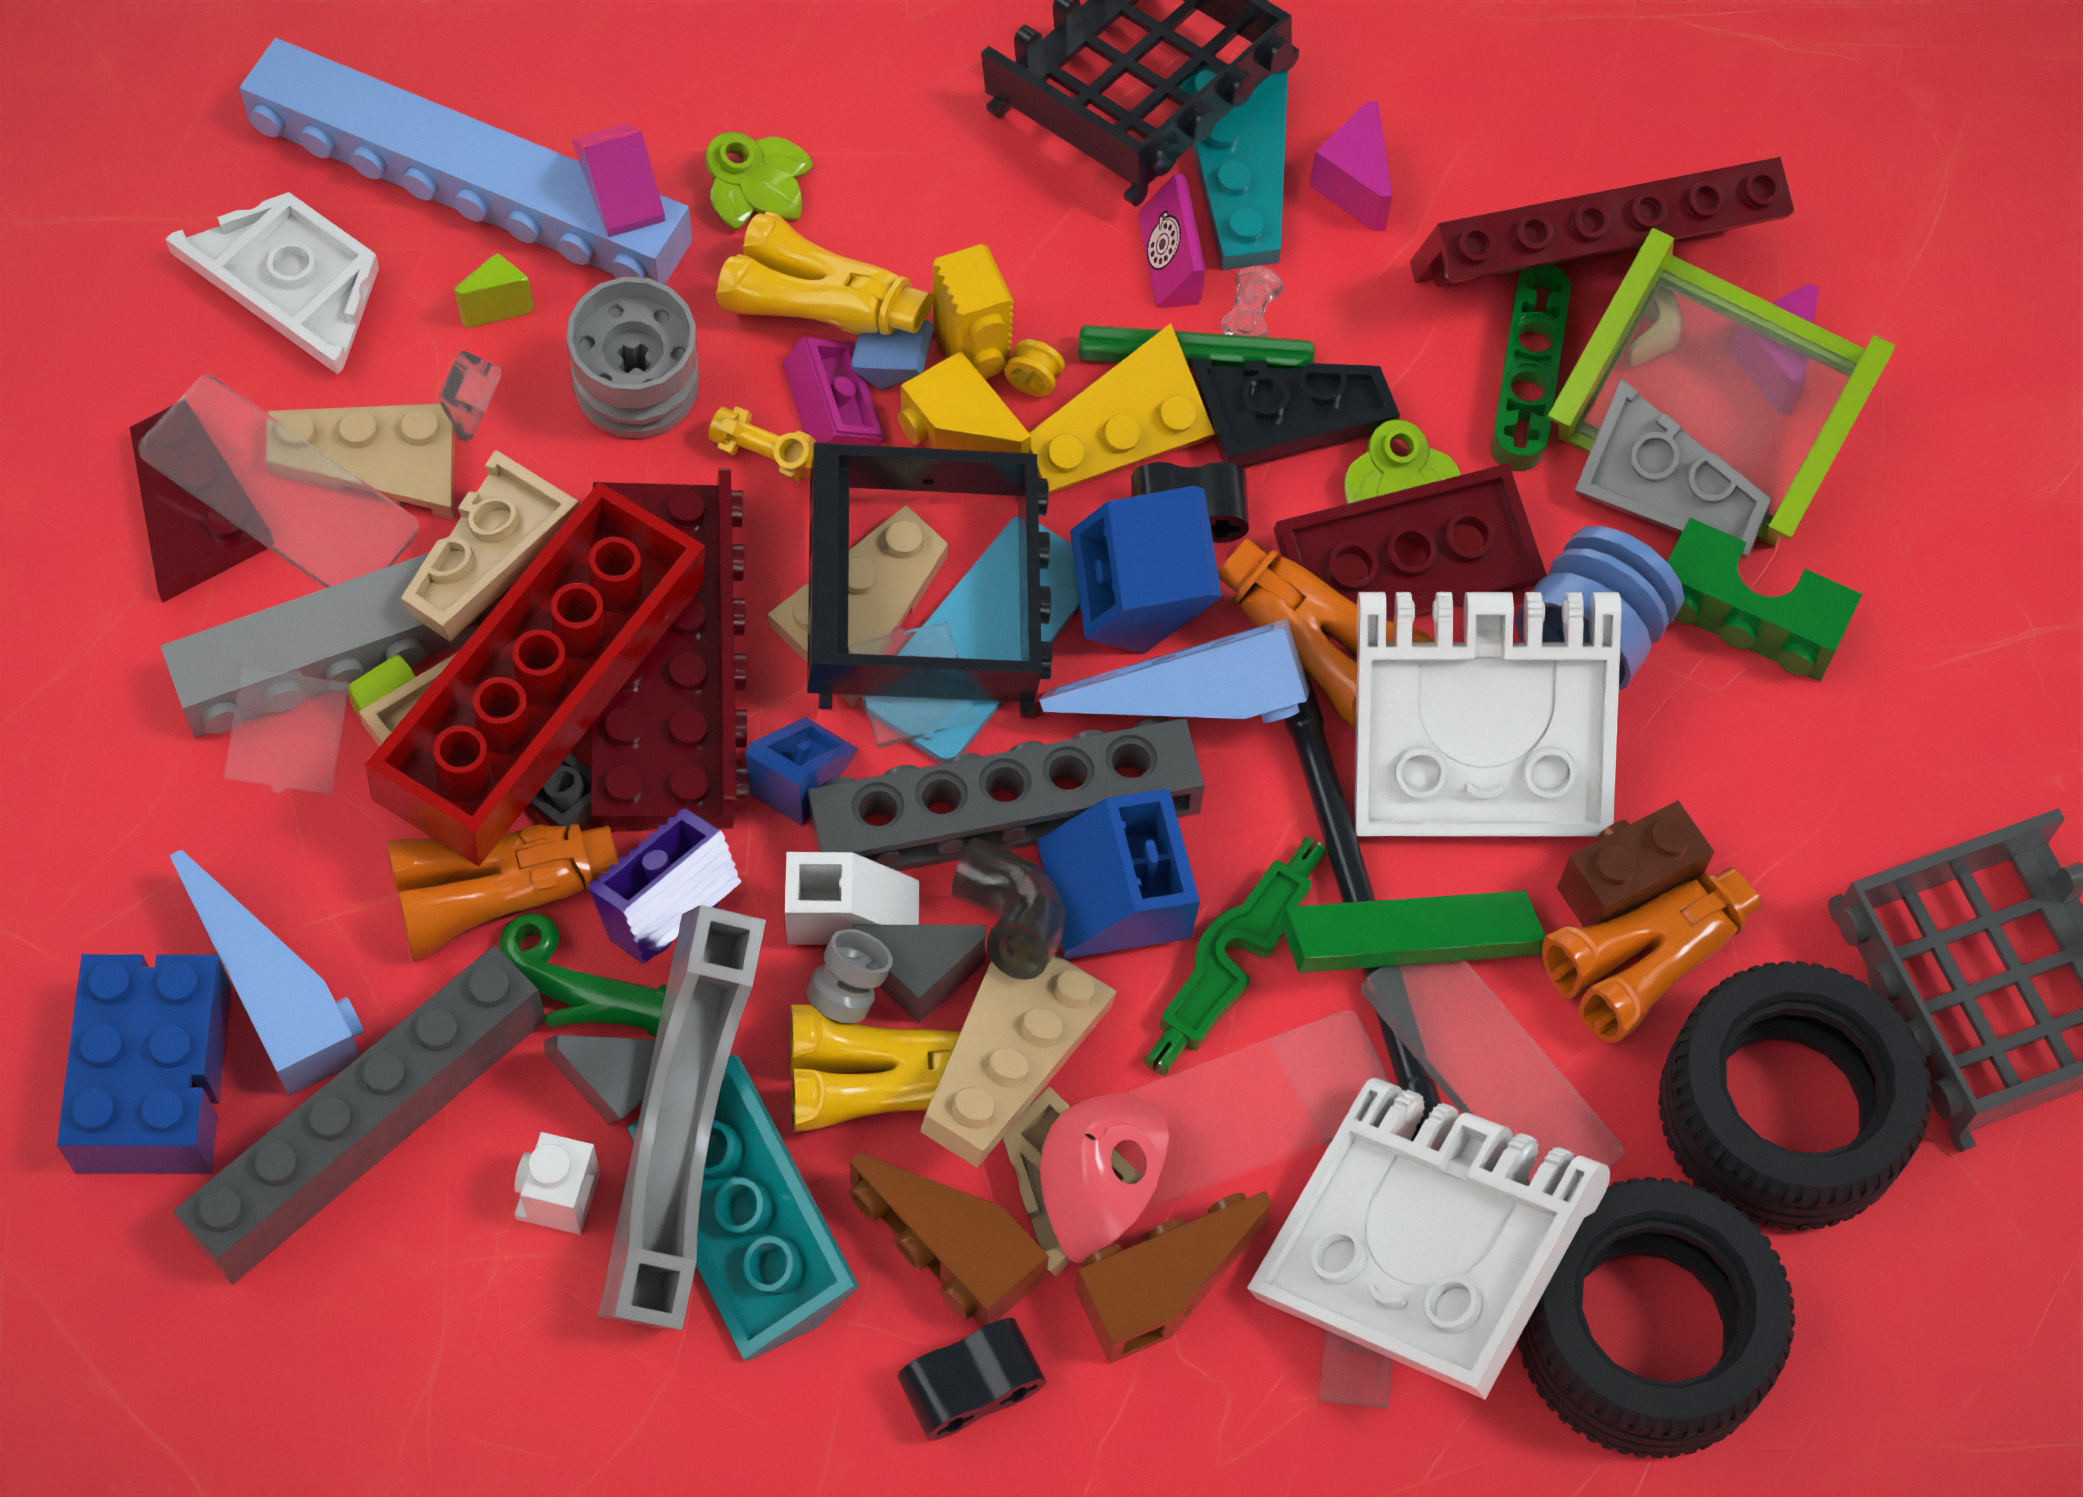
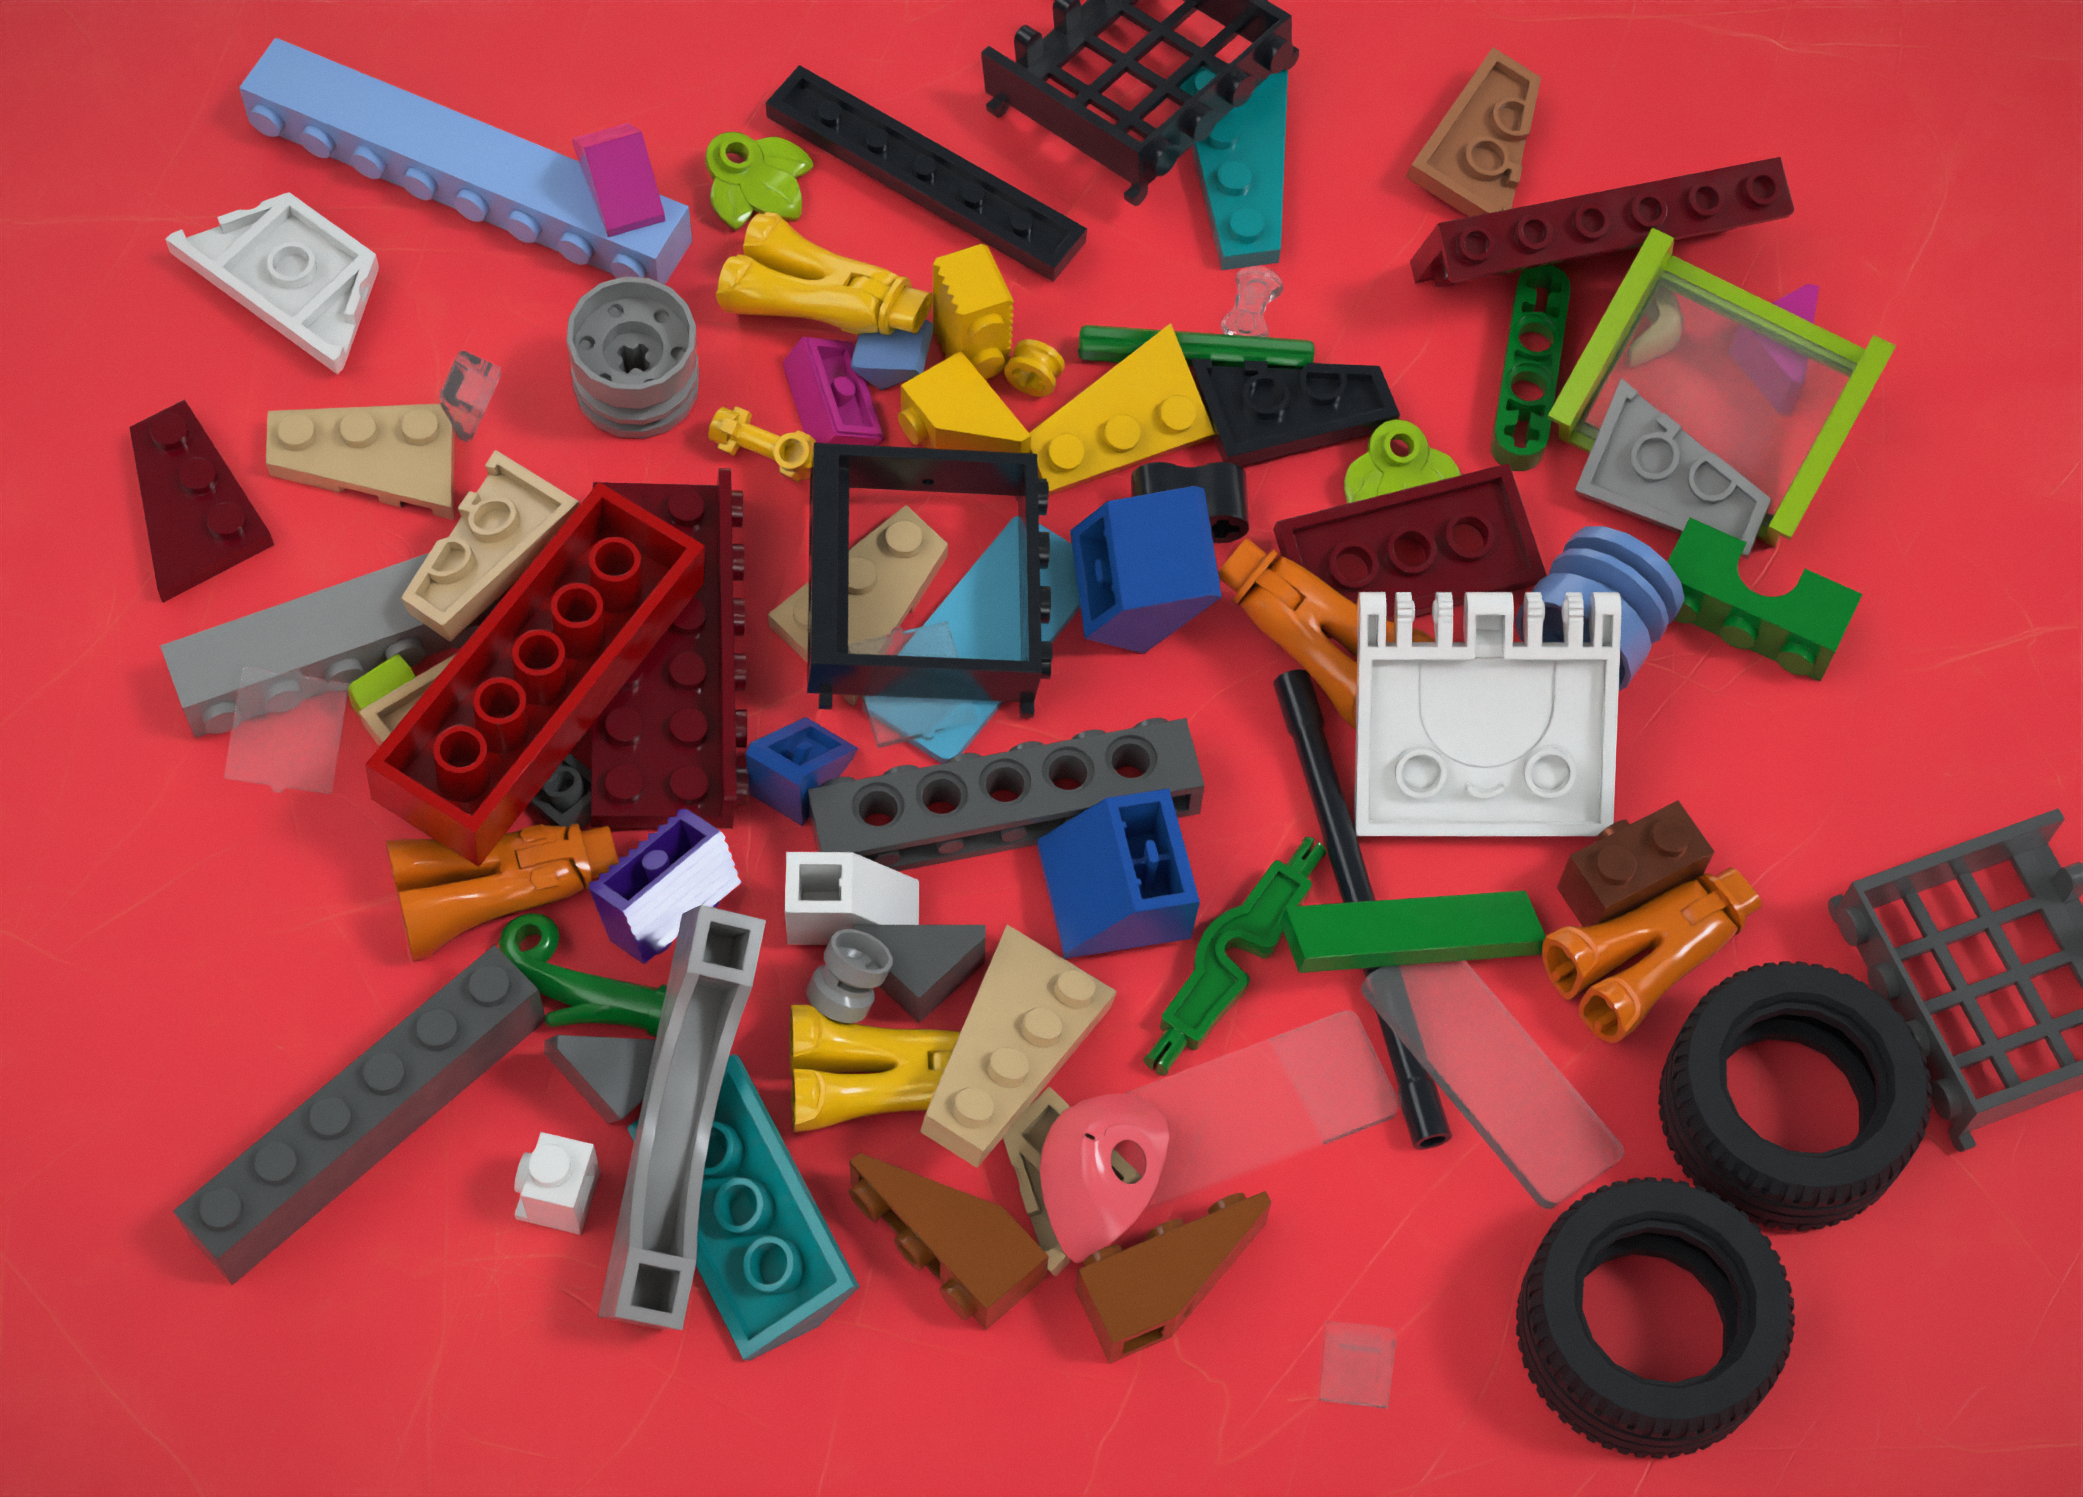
(133, 1062): blue piece -> none
(276, 485): clear piece -> none
(284, 998): light blue slope -> none
(493, 293): lime slope -> none
(926, 173): none -> black plate
(971, 1379): black axle -> none
(1022, 899): clear smoke cylinder -> none
(1172, 245): dark pink slope -> none
(1217, 679): light blue slope -> none
(1354, 168): dark pink slope -> none
(1428, 1239): white hinge -> none
(1481, 140): none -> nougat wing

